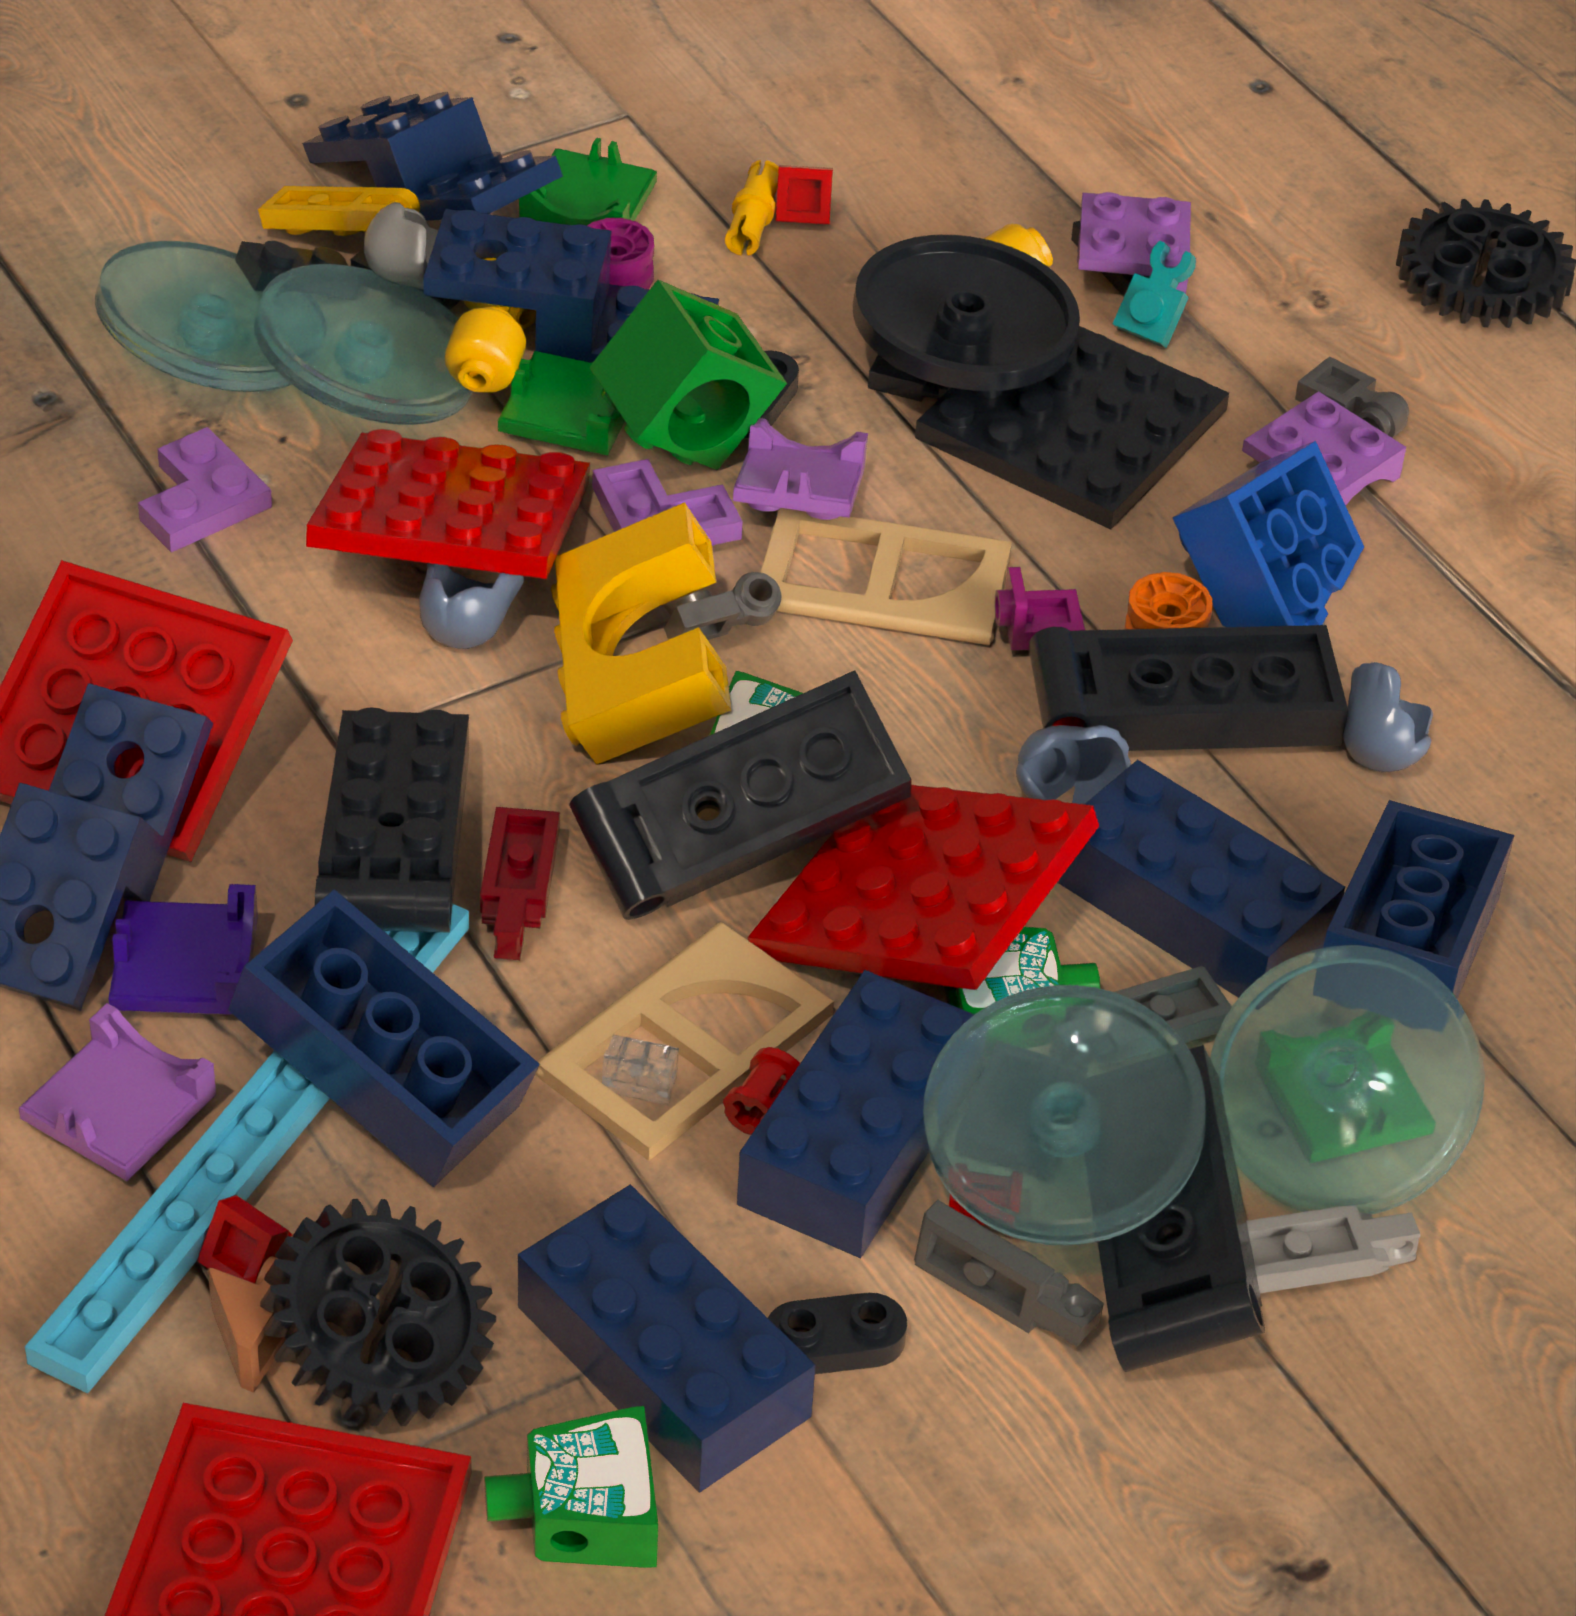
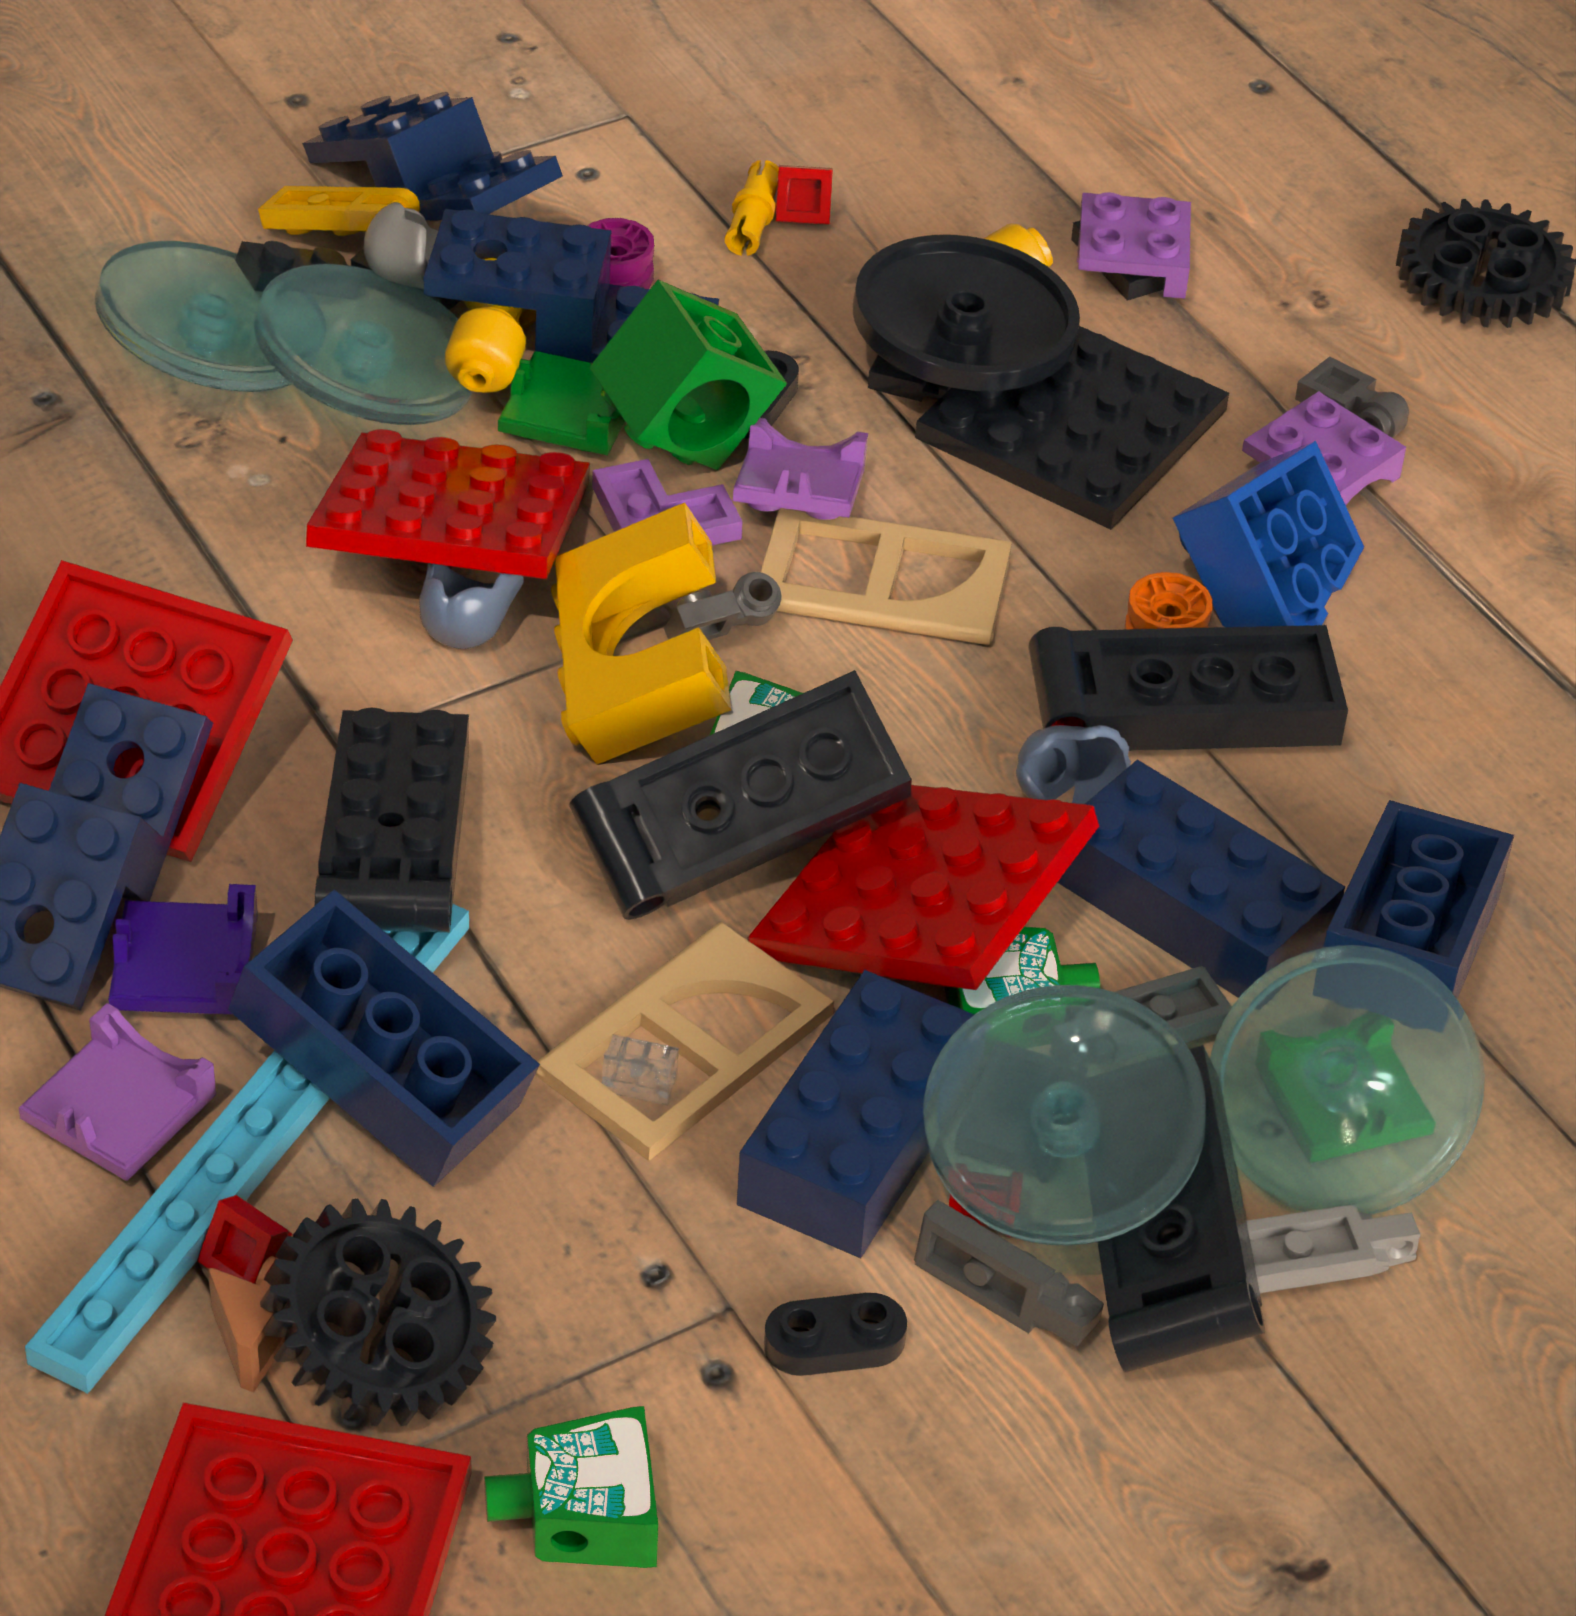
(210, 491): medium lavender plate -> none
(518, 875): dark red hinge -> none
(590, 189): green piece -> none
(667, 1335): dark blue brick -> none
(759, 1088): red bush -> none
(1031, 611): magenta bracket -> none
(1153, 303): teal plate -> none
(1379, 725): sand blue hair -> none

